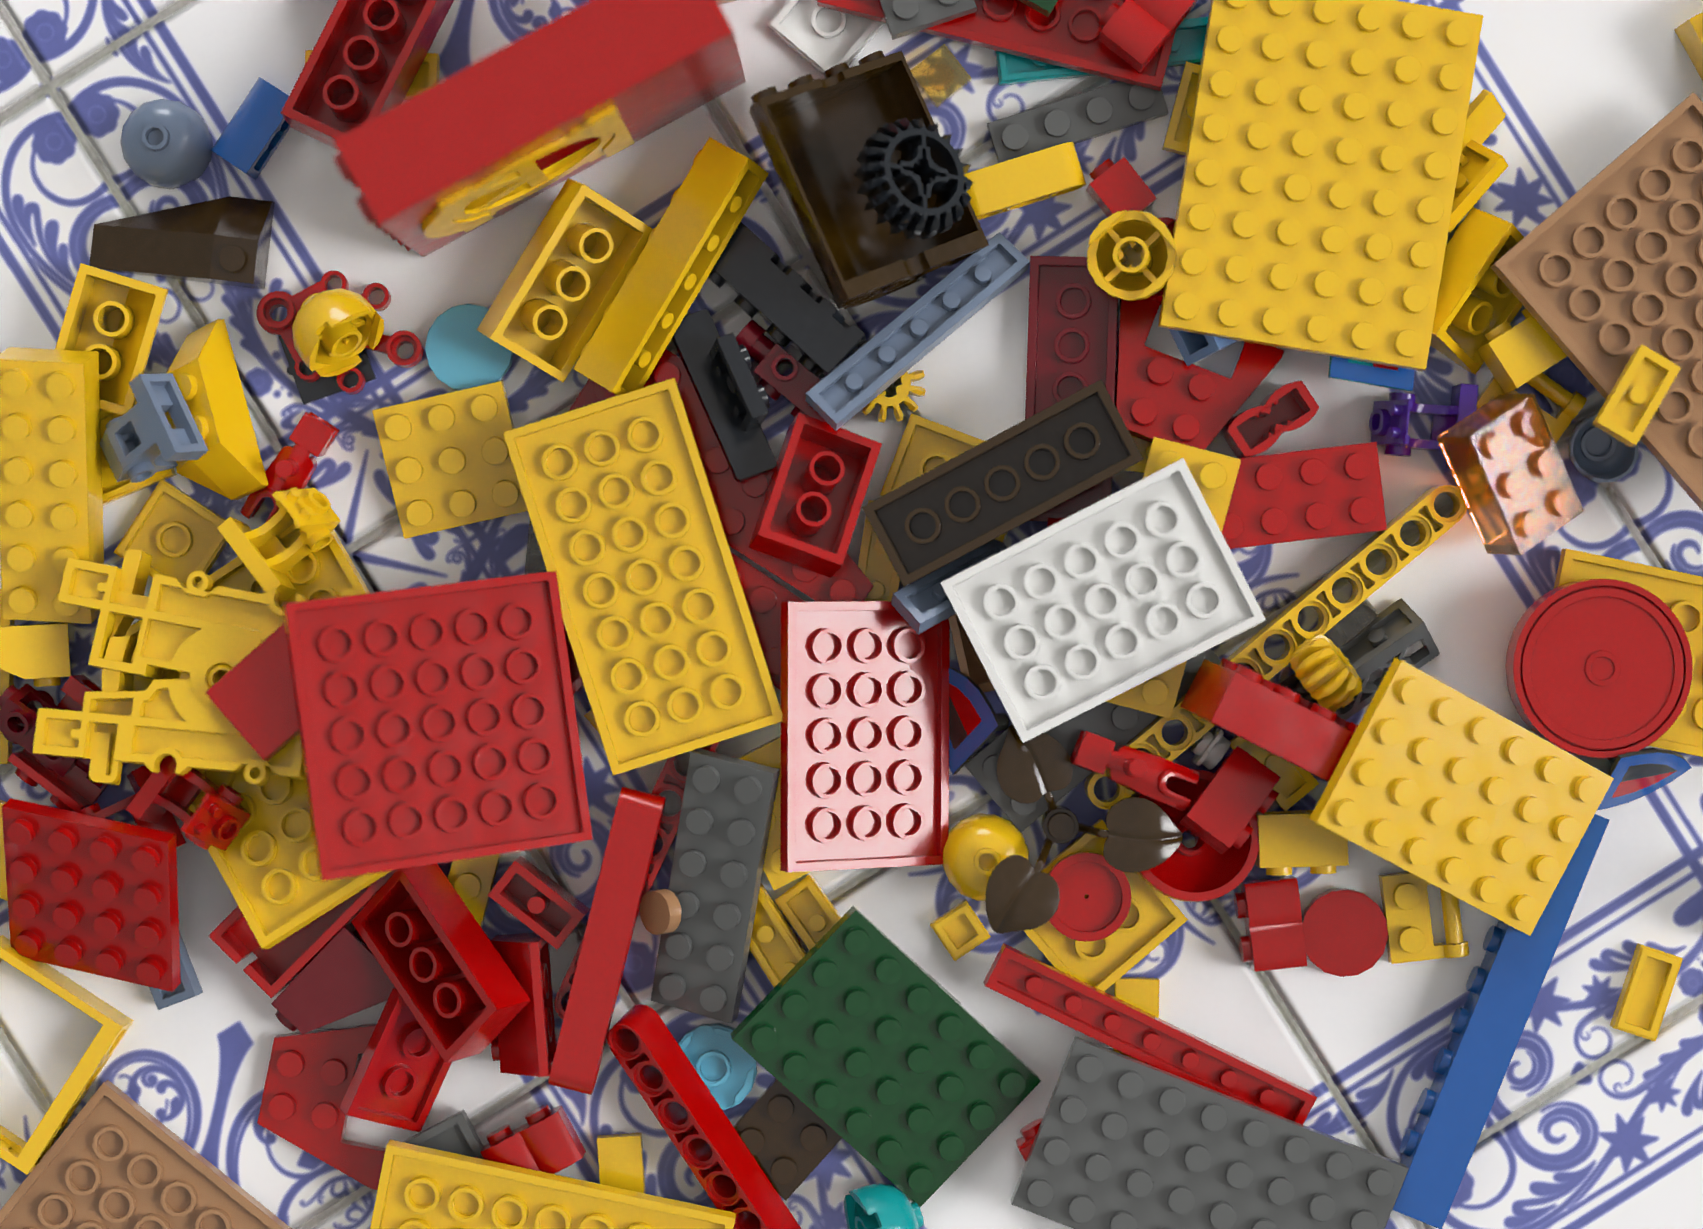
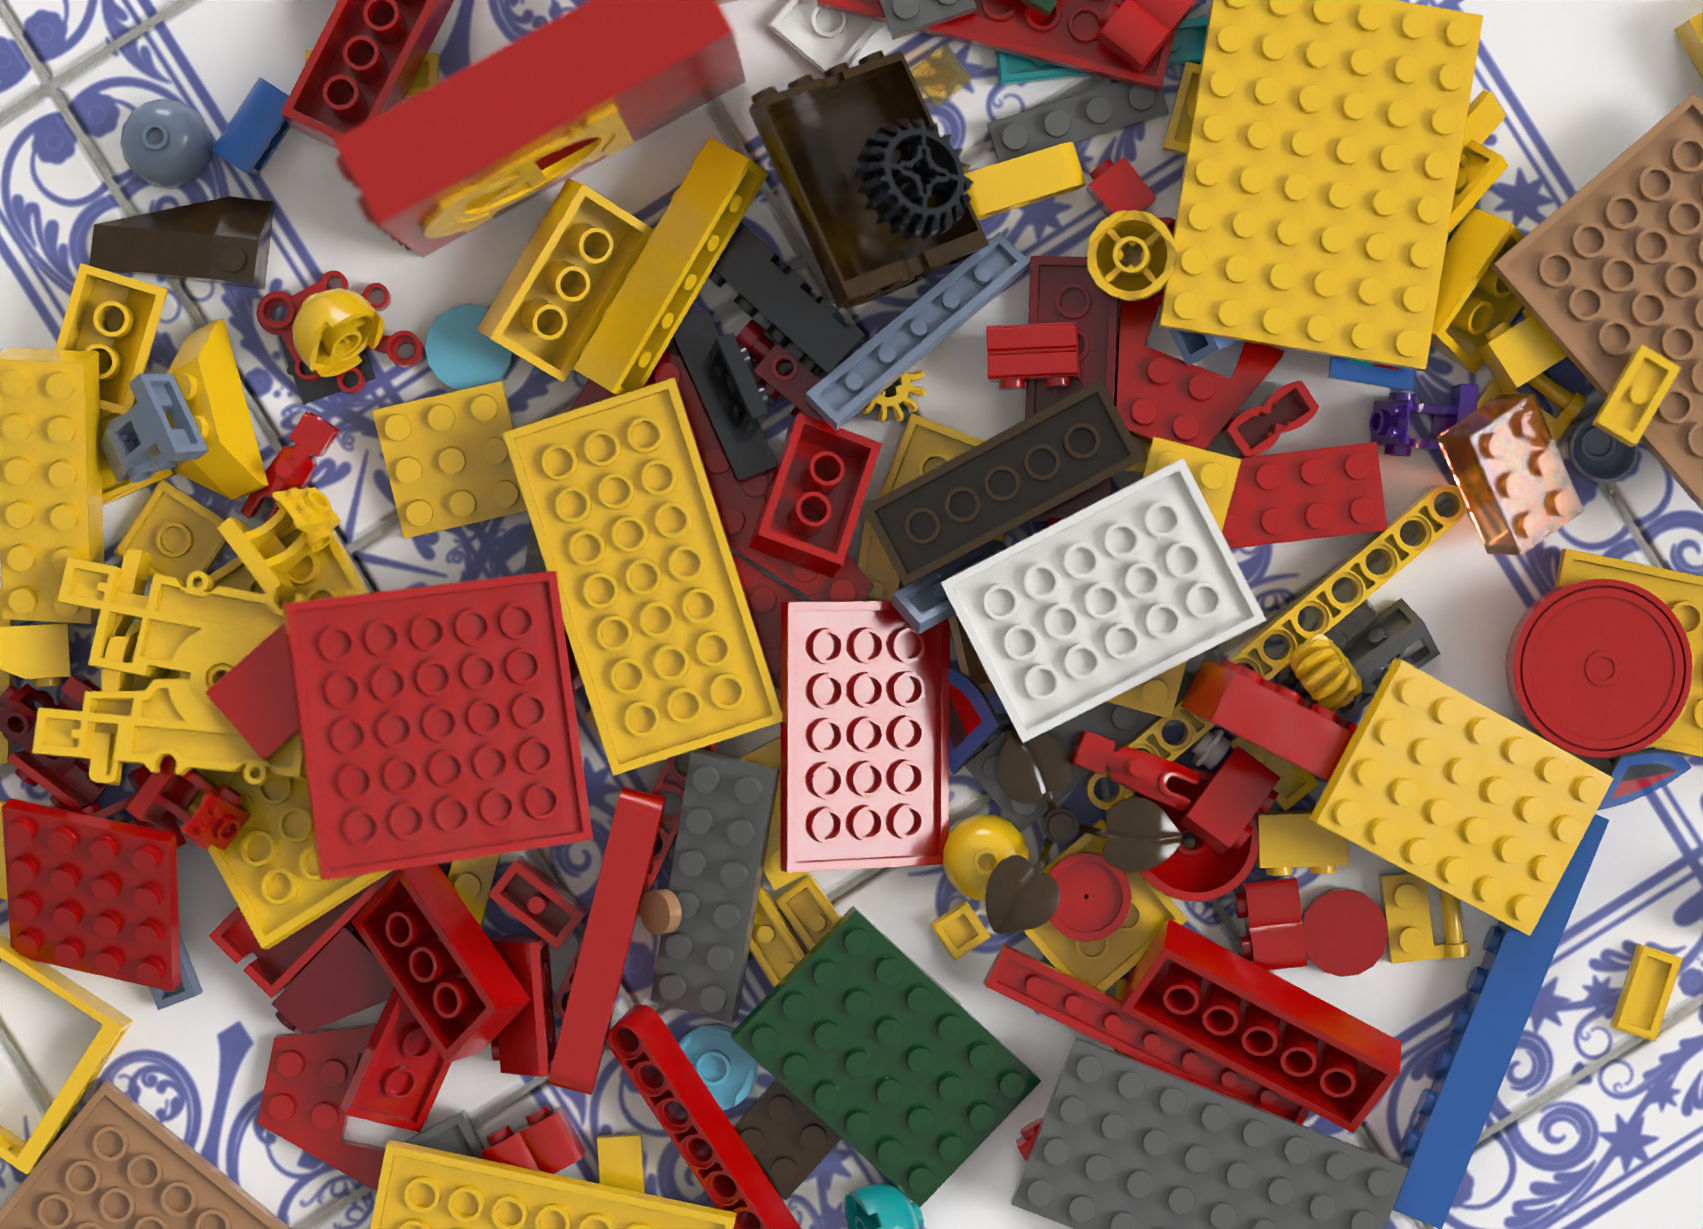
(1033, 353): none -> red brick
(1261, 1026): none -> red brick

